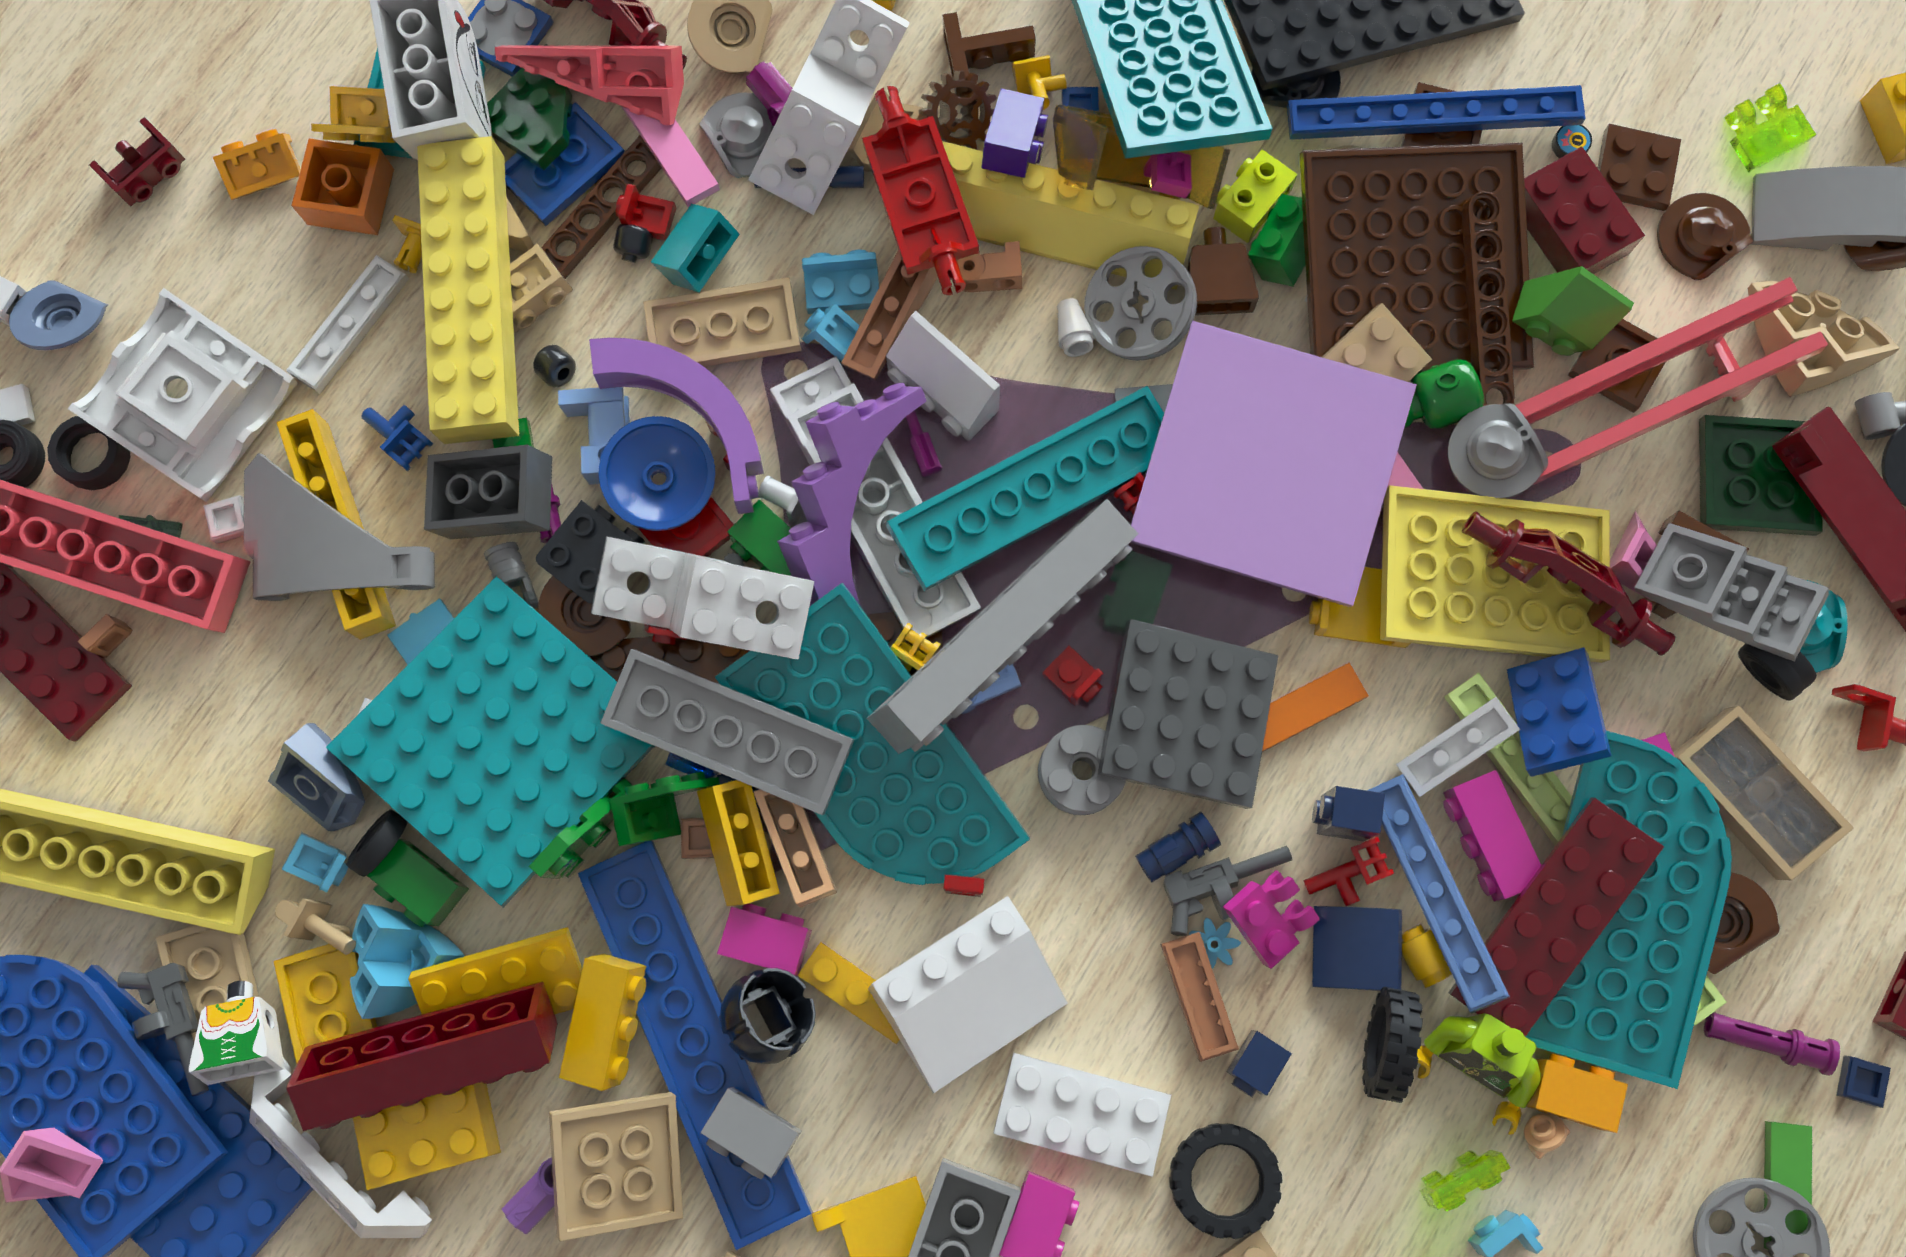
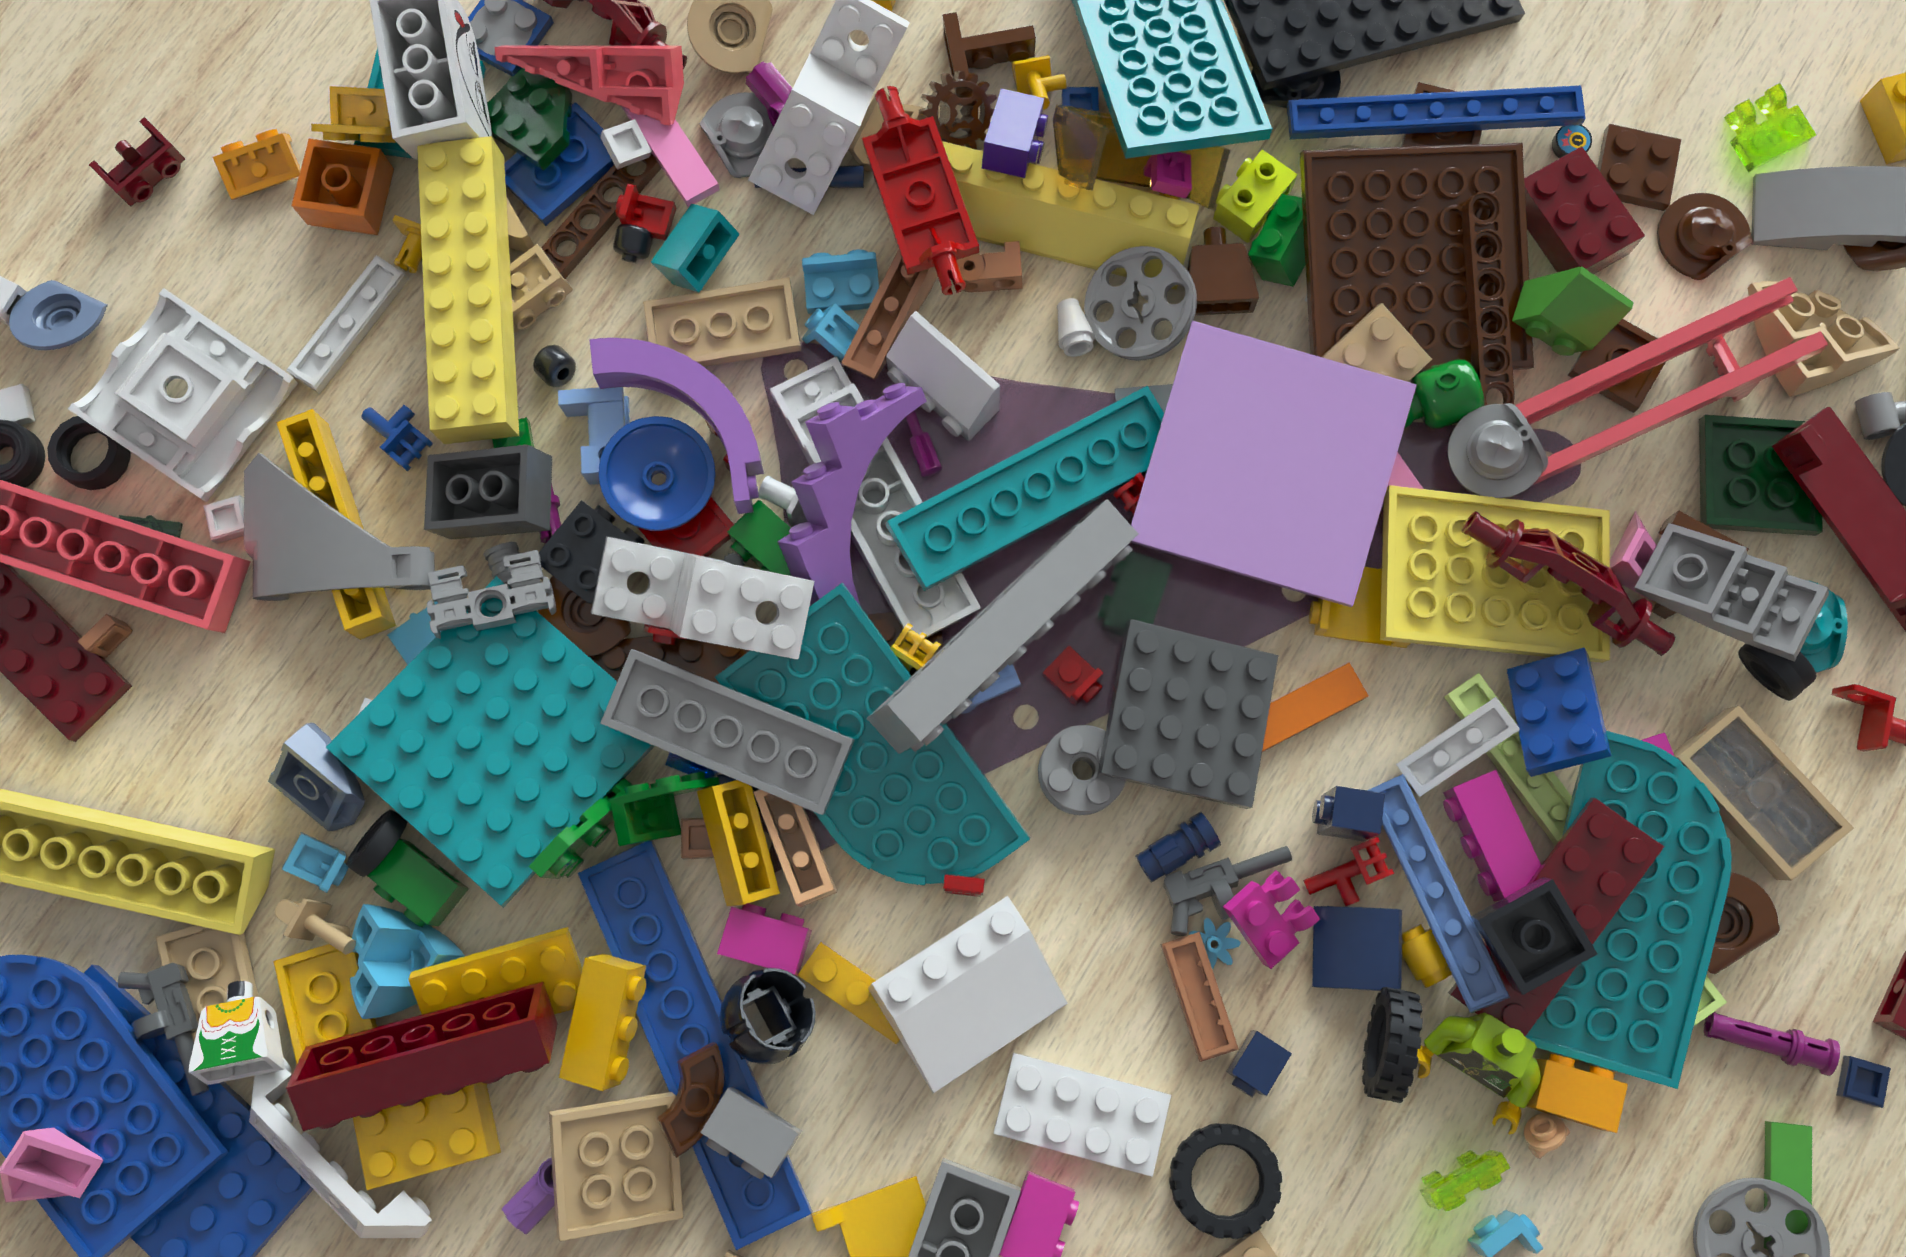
(525, 596): none -> light grey piece
(626, 144): none -> white plate
(696, 1098): none -> reddish brown tile
(1533, 935): none -> black brick

